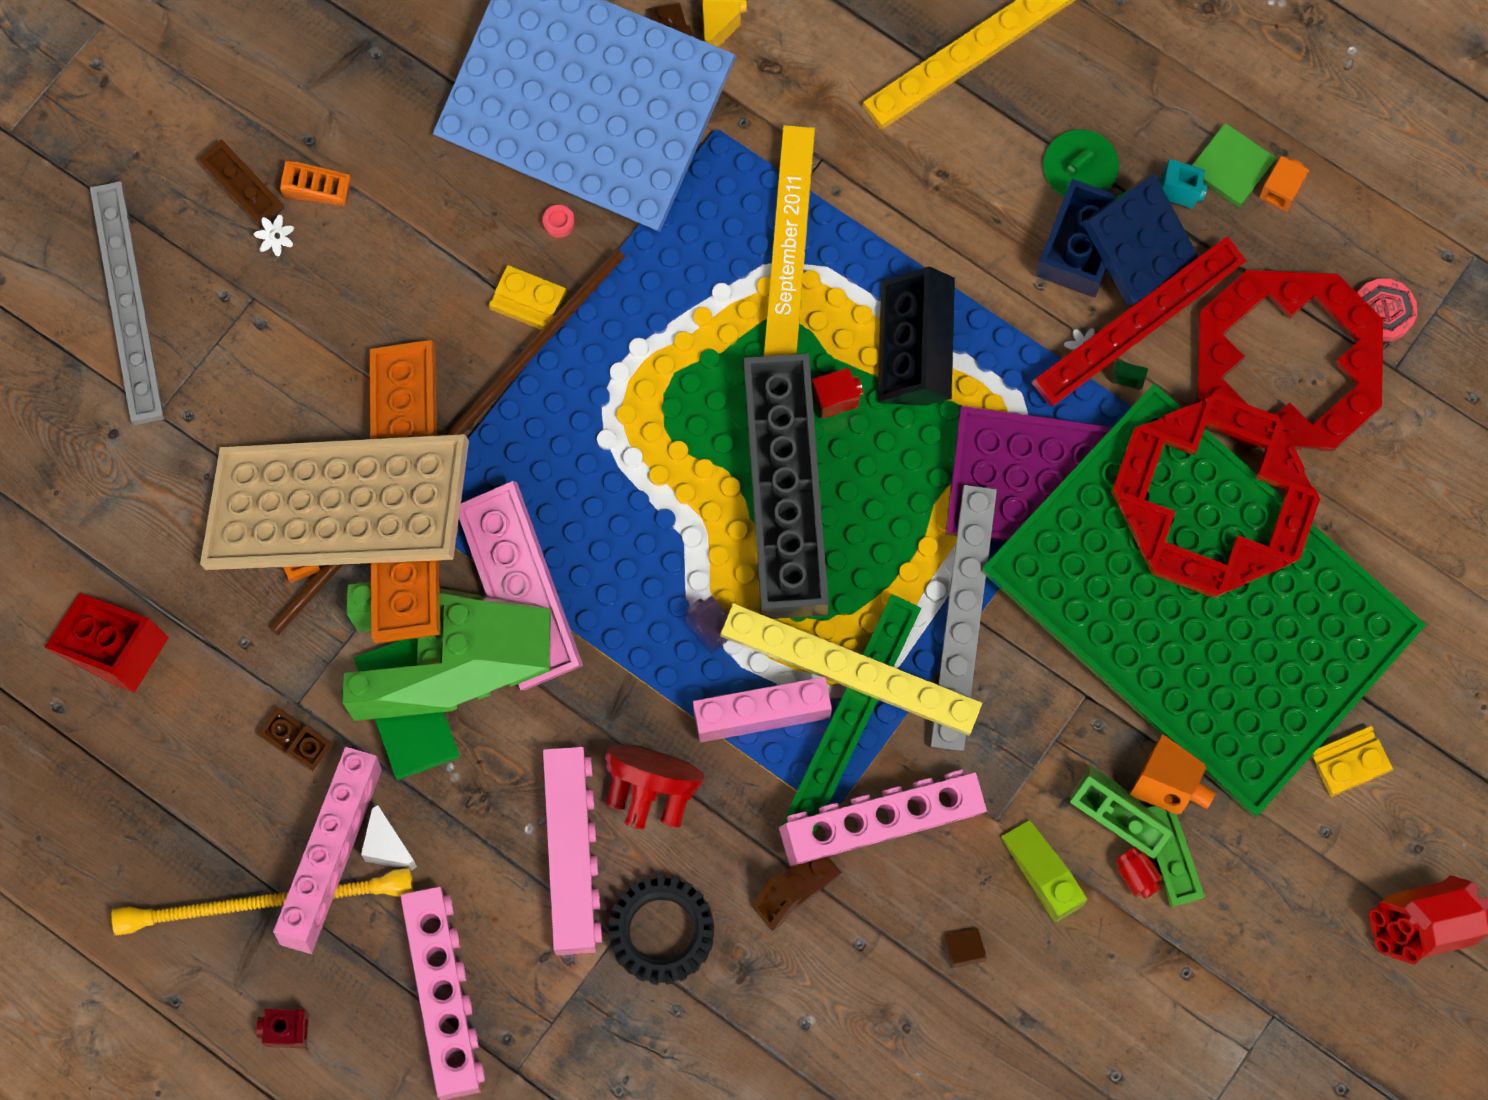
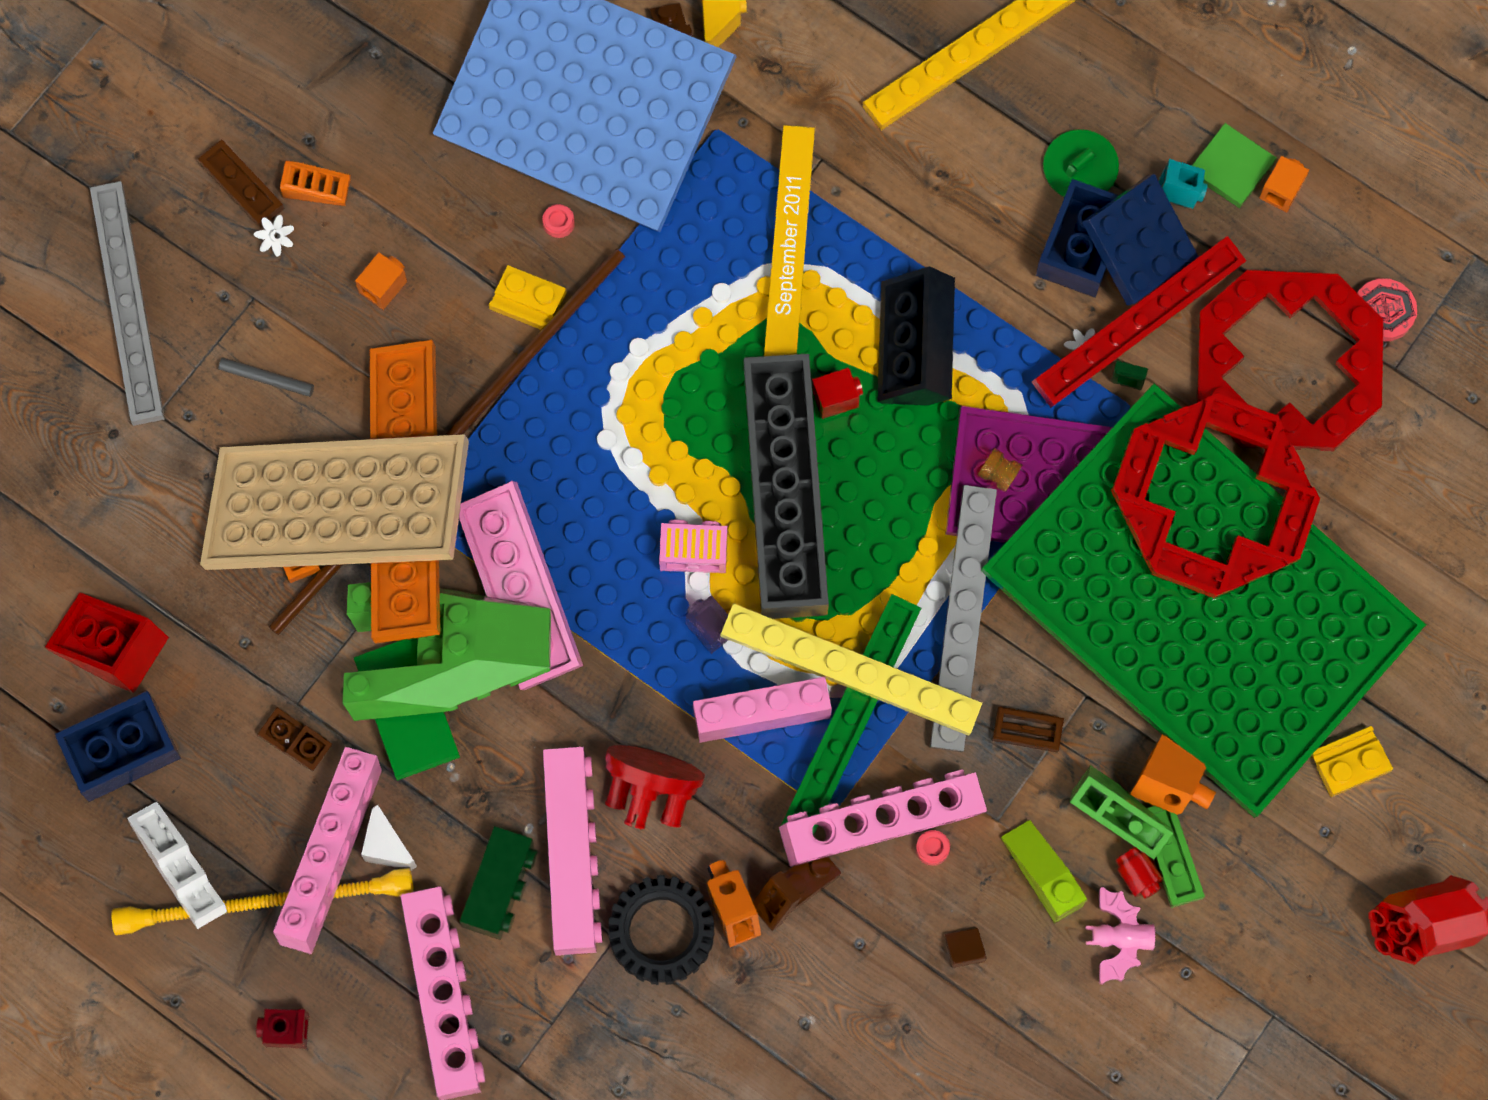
(117, 746): none -> dark blue brick
(177, 865): none -> white slope
(266, 377): none -> dark grey bar
(381, 280): none -> orange brick
(498, 883): none -> dark green brick
(693, 547): none -> bright pink brick
(732, 904): none -> orange torso
(932, 847): none -> coral tile
(1000, 470): none -> clear yellow wheel
(1025, 741): none -> reddish brown tile
(1126, 936): none -> bright pink animal

